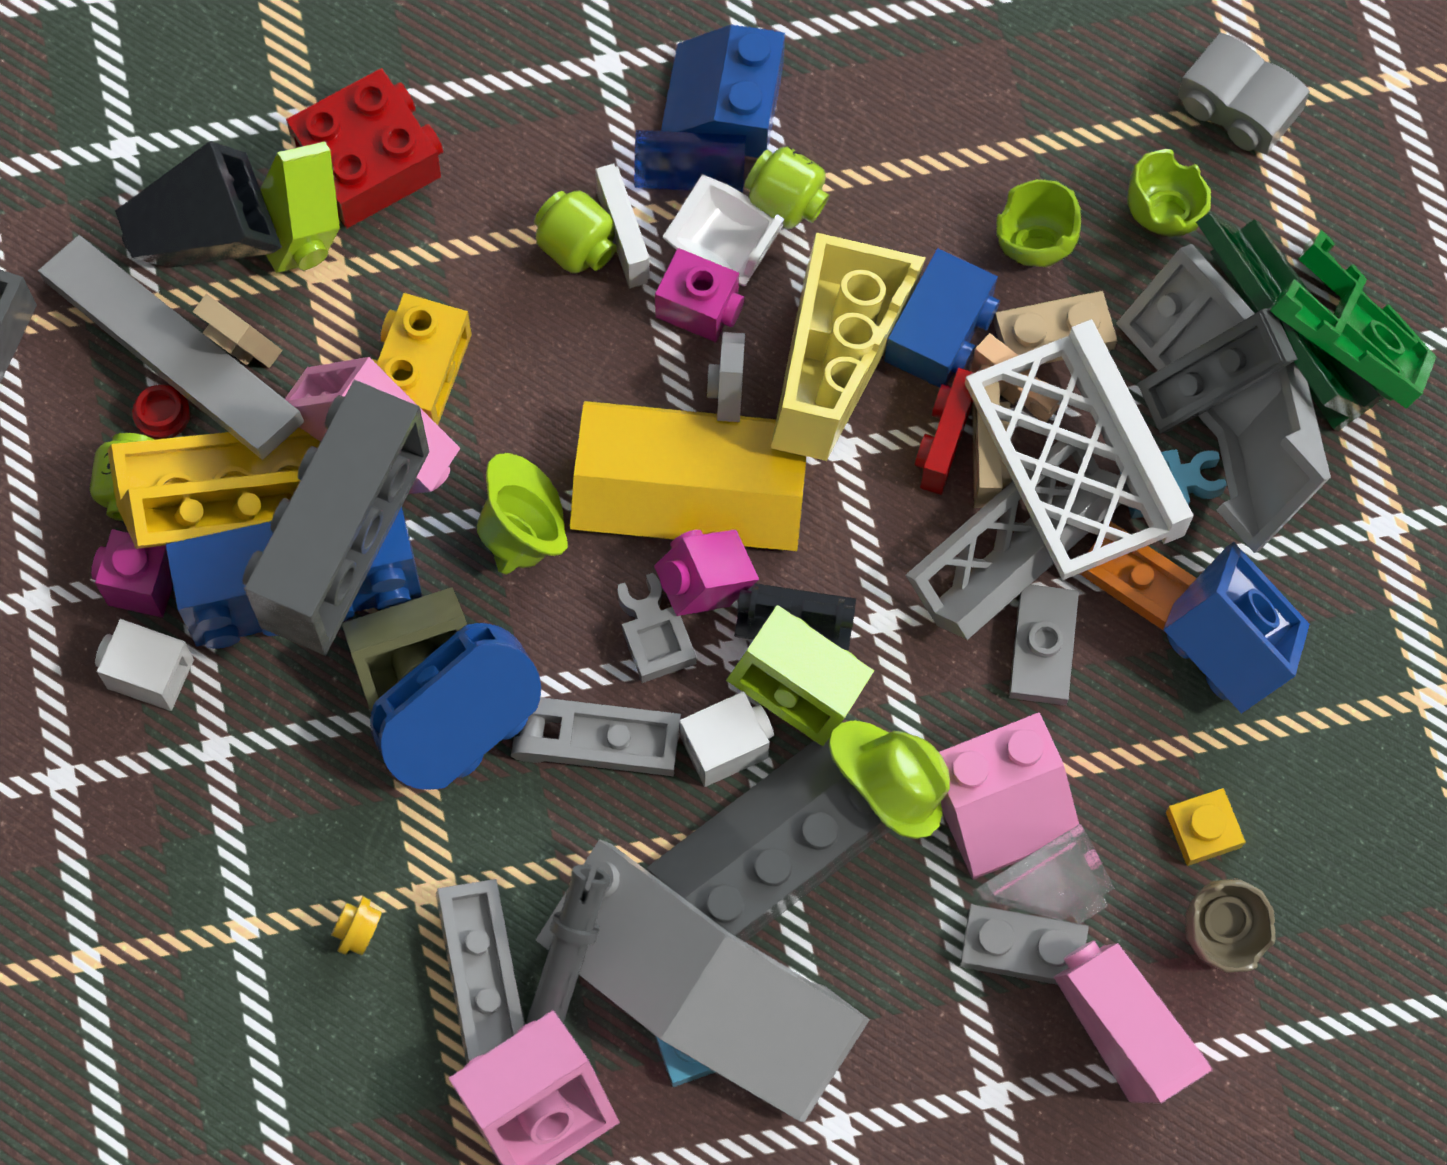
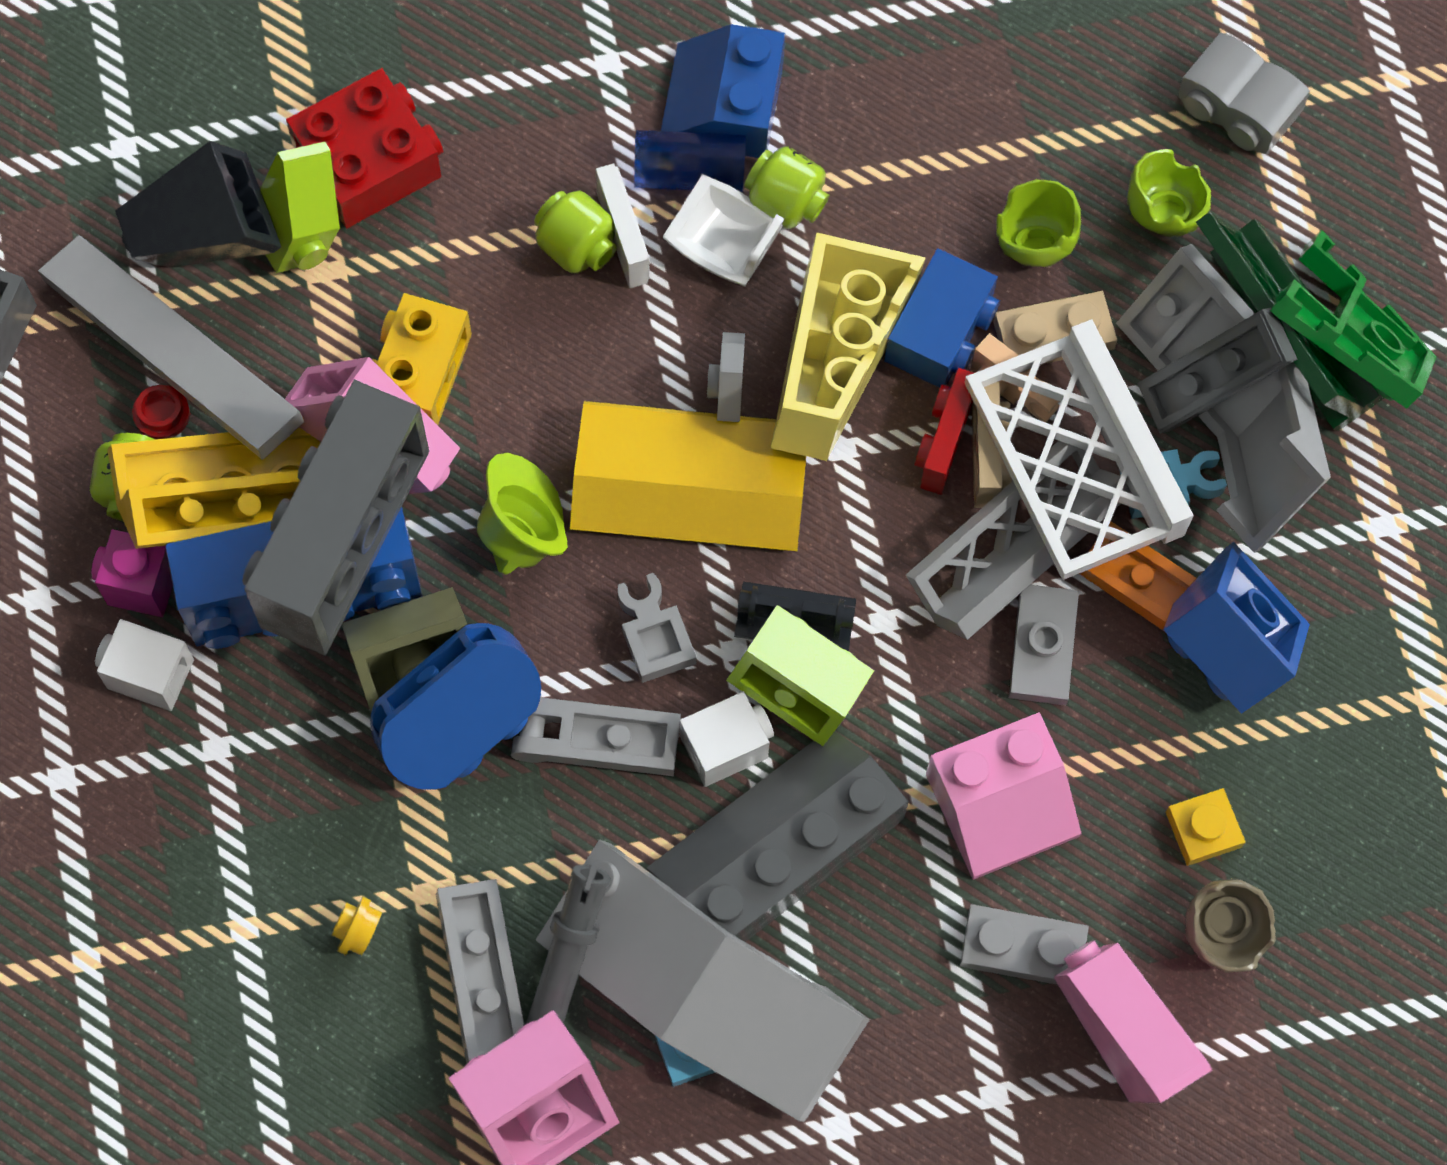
(235, 334): tan plate -> none
(698, 295): dark pink brick -> none
(705, 571): dark pink brick -> none
(895, 773): lime piece -> none
(1052, 881): clear slope -> none

